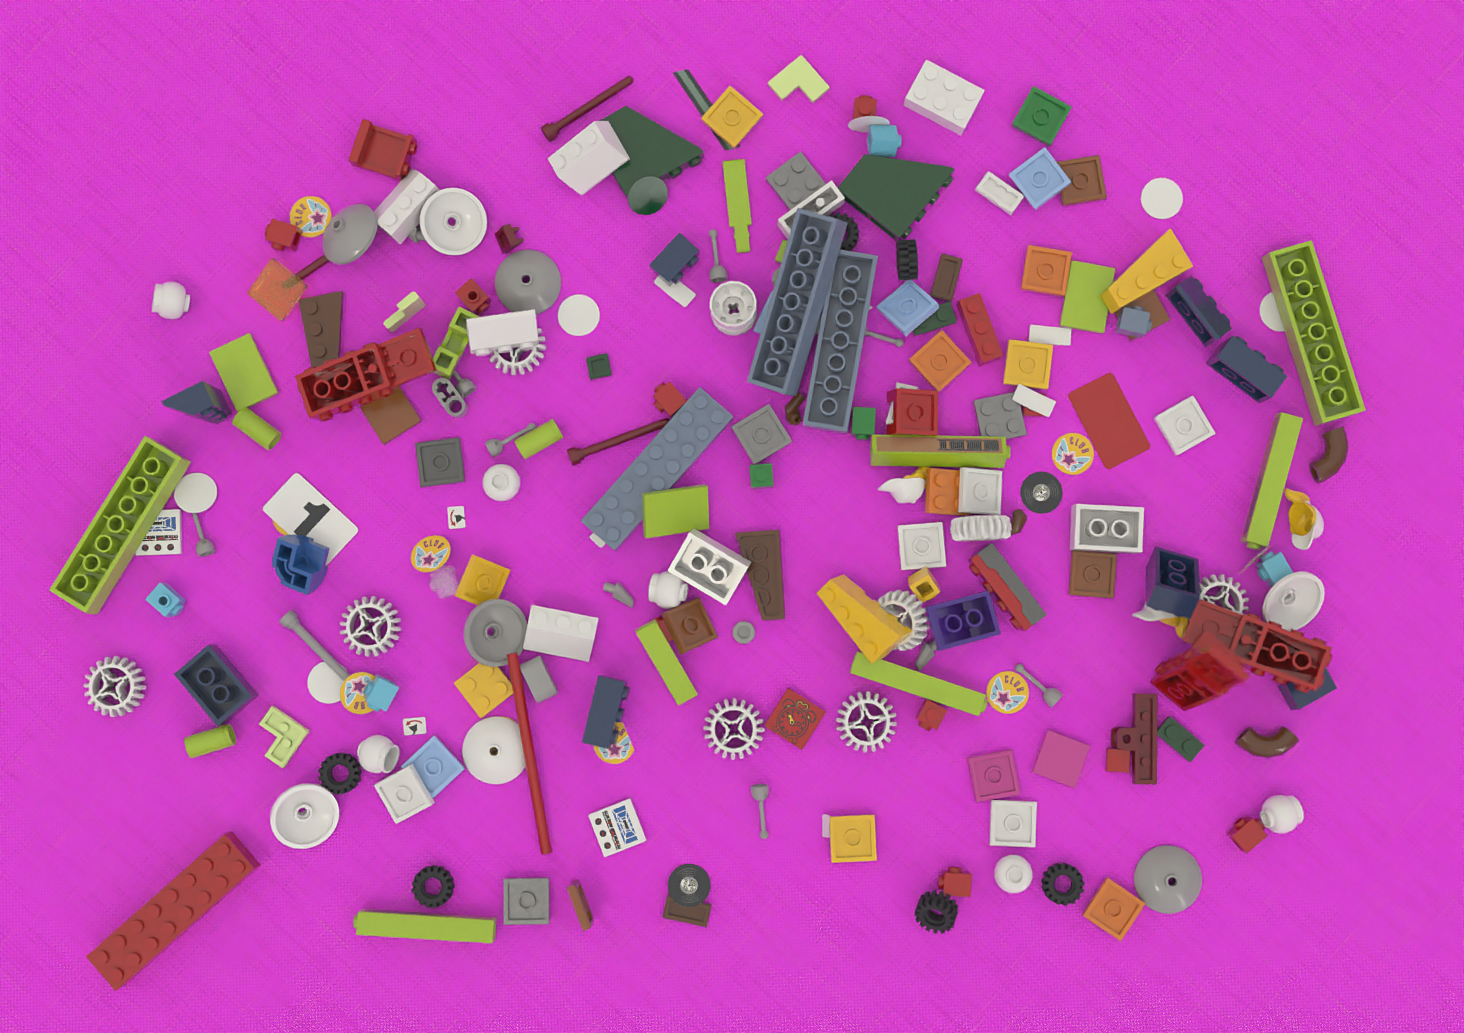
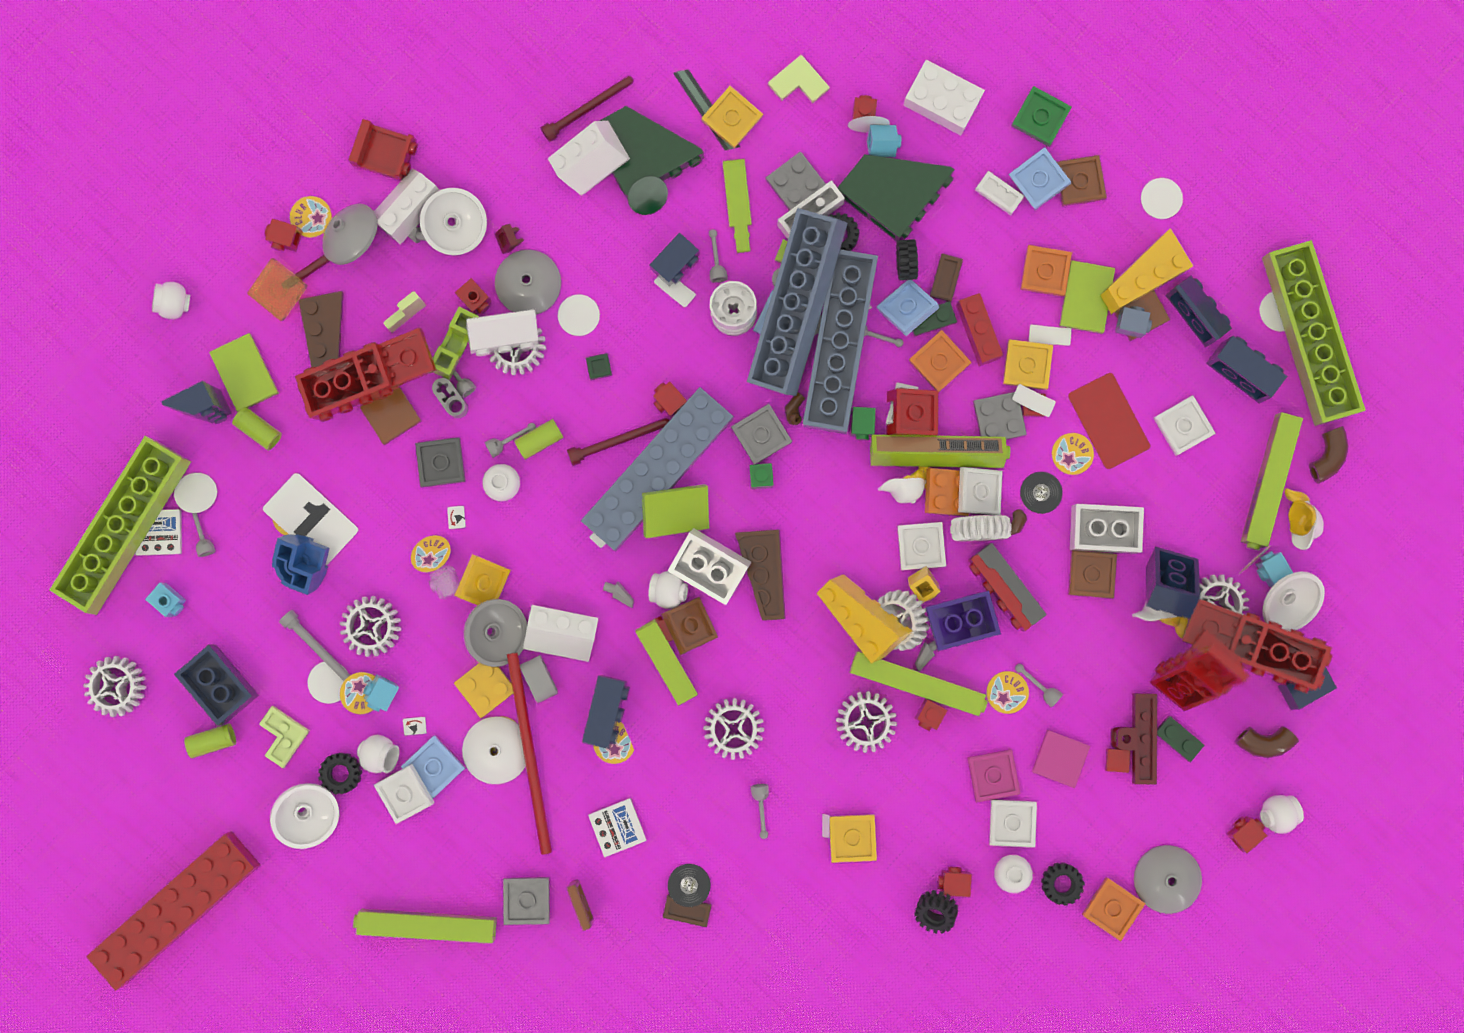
(419, 886): black tyre -> none
(743, 632): light grey tile -> none
(794, 718): red tile -> none

